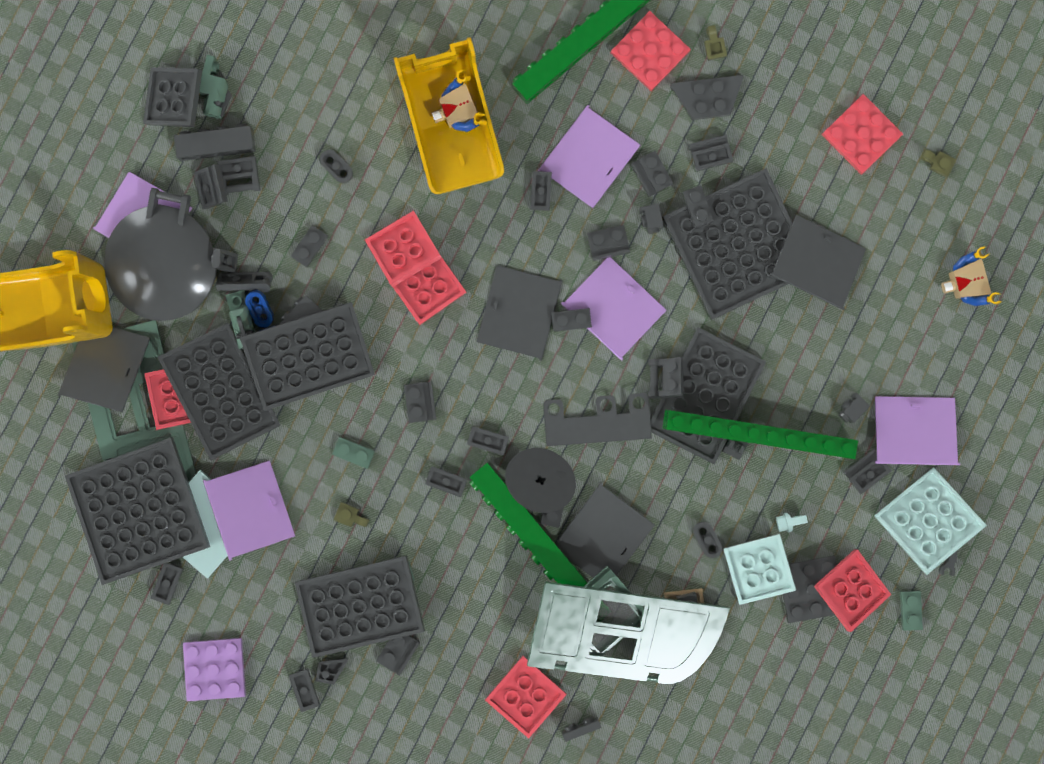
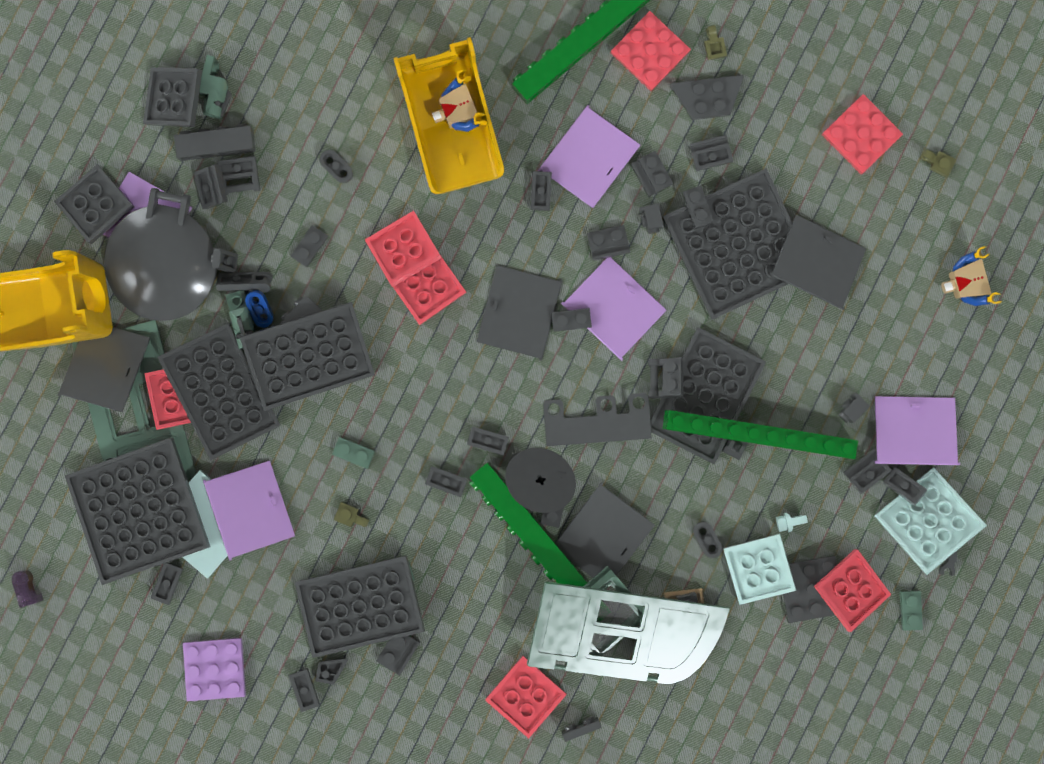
(24, 589): none -> clear purple leg
(94, 204): none -> dark grey plate
(420, 402): dark grey plate -> none
(905, 486): none -> dark grey plate

